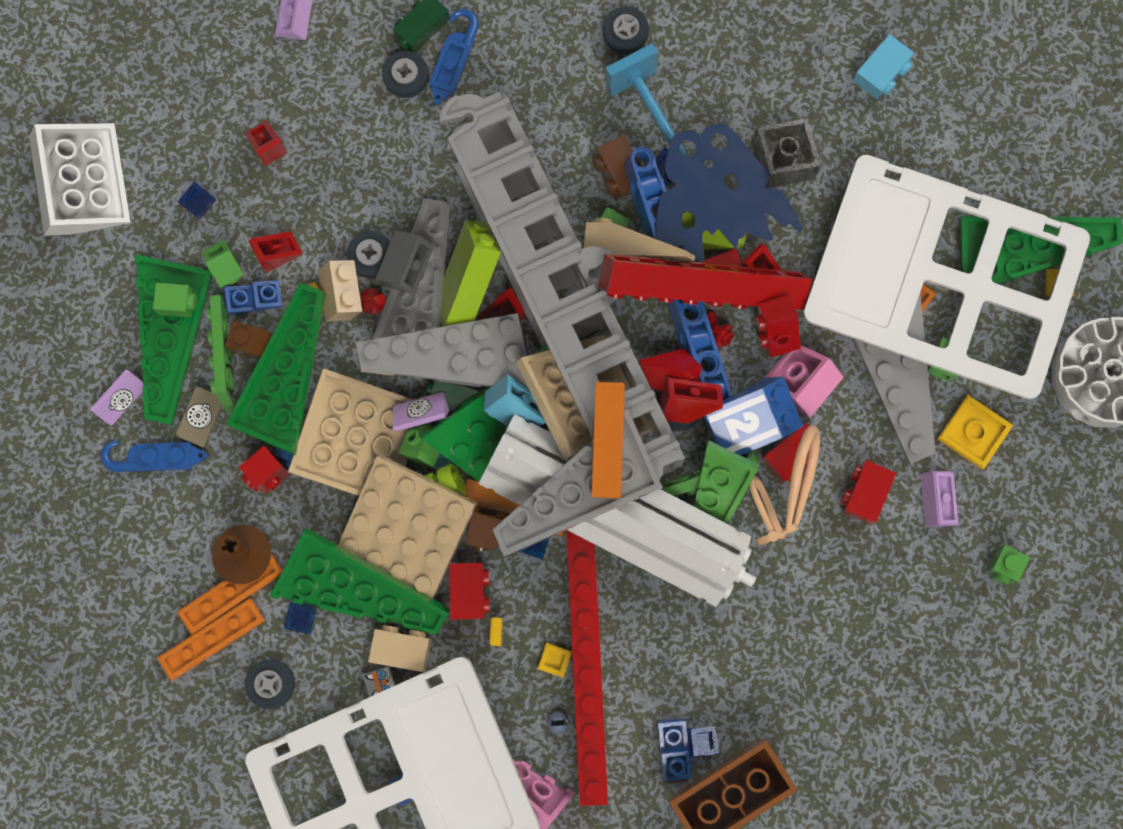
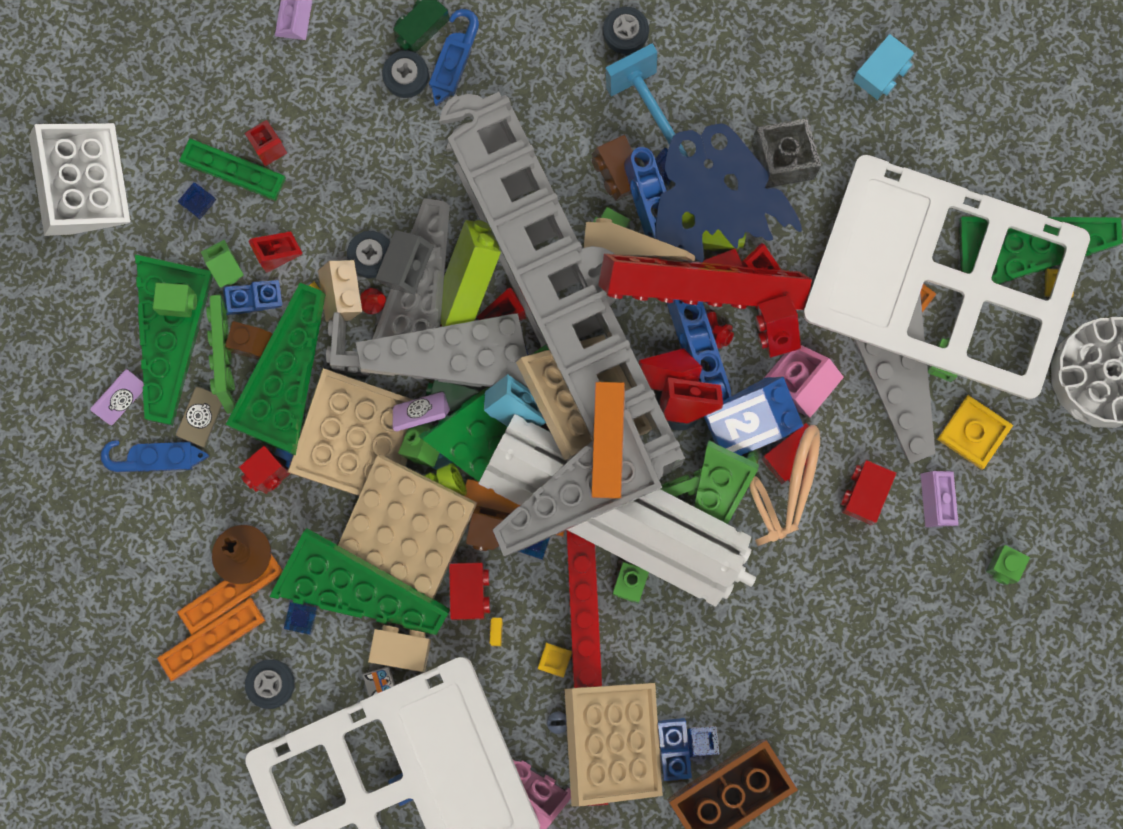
(232, 169): none -> green tile
(341, 361): none -> light grey bracket
(613, 743): none -> tan plate
(630, 582): none -> bright green brick

